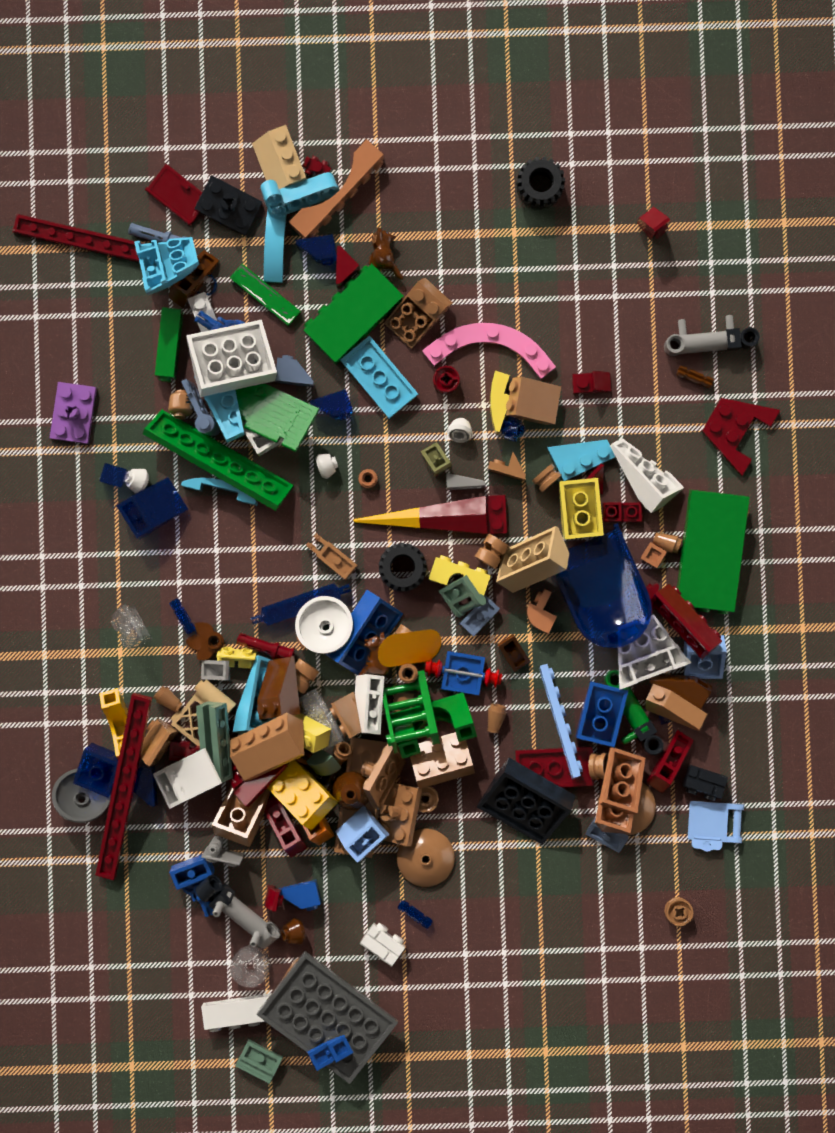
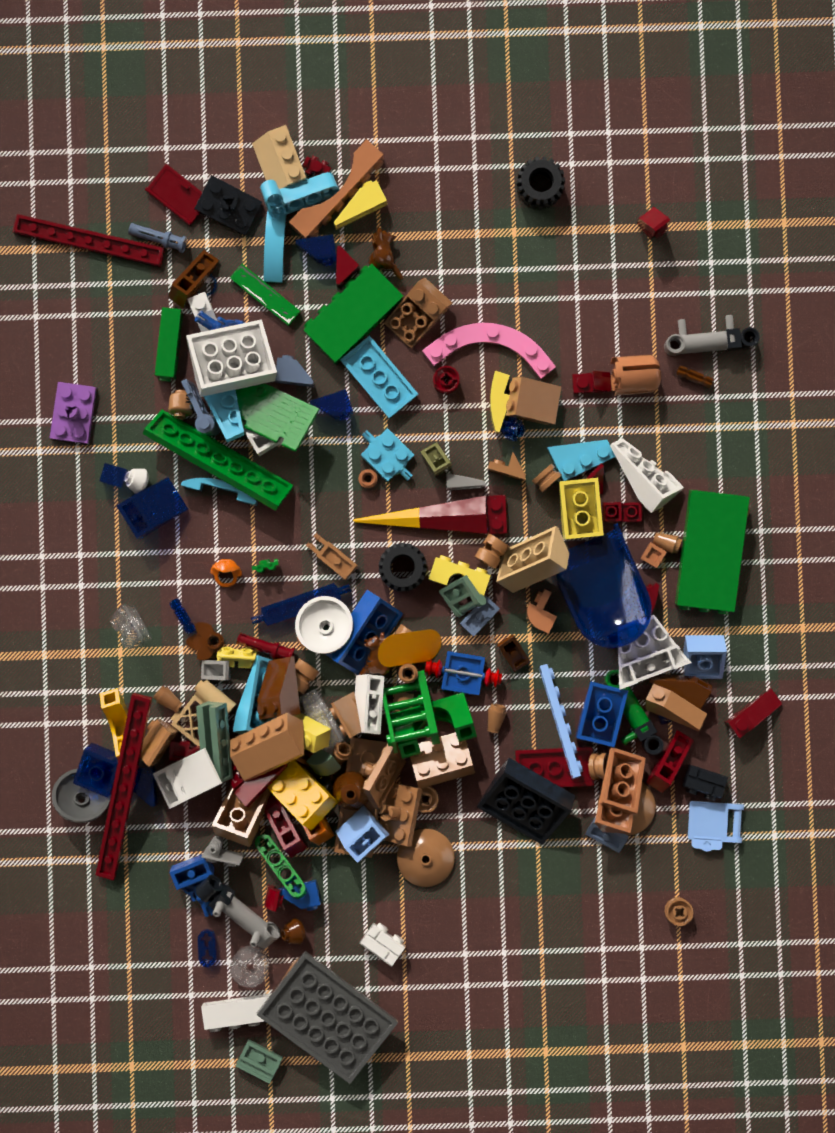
(166, 262): medium azure wedge -> none
(211, 947): none -> clear blue beam
(224, 566): none -> orange piece
(266, 564): none -> green piece
(280, 866): none -> green beam
(326, 465): white cone -> none
(330, 1051): blue slope -> none
(364, 202): none -> light yellow slope
(387, 455): none -> medium azure plate
(415, 914): clear blue axle -> none
(460, 430): white cone -> none
(635, 374): none -> nougat cylinder
(686, 621): dark red slope -> none
(728, 425): dark red wing -> none
(753, 713): none -> dark red slope

